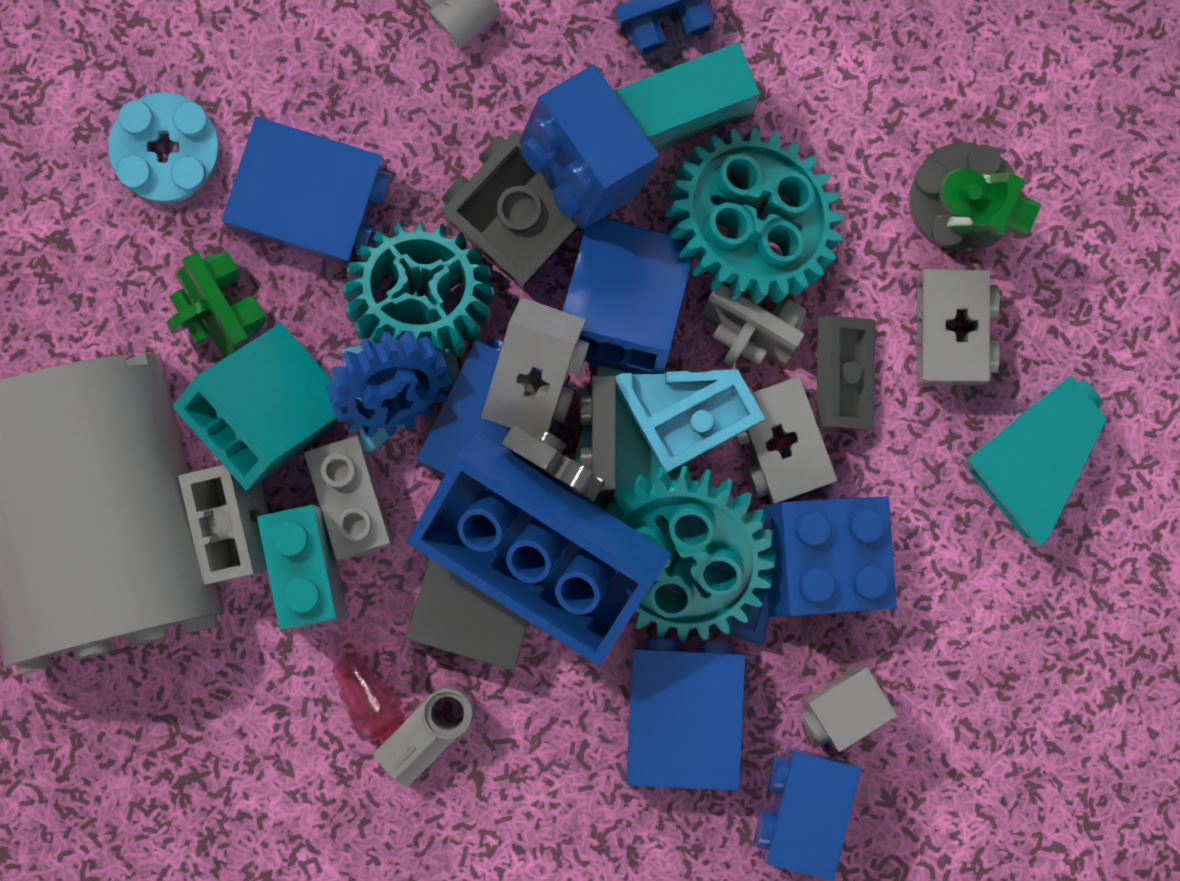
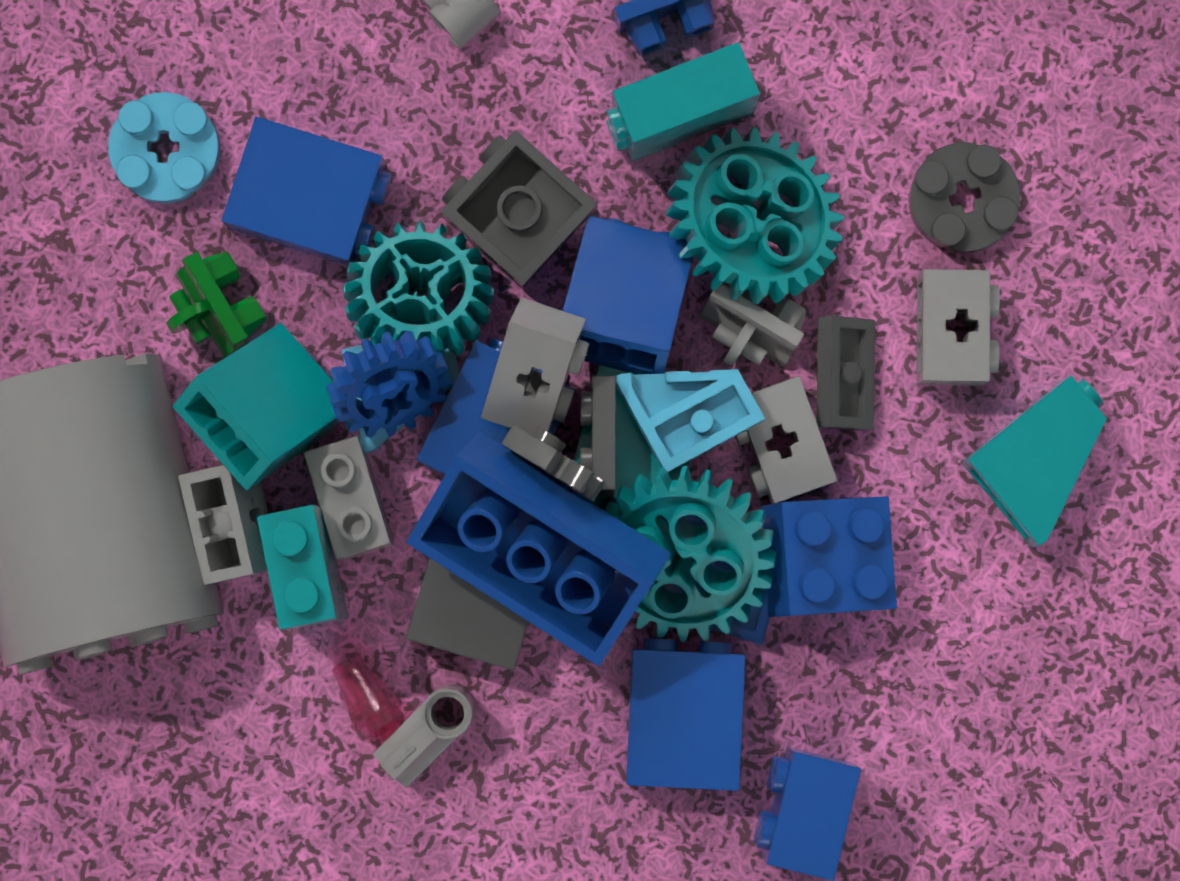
(587, 147): blue brick -> none
(846, 709): light grey brick -> none
(987, 202): green hips -> none

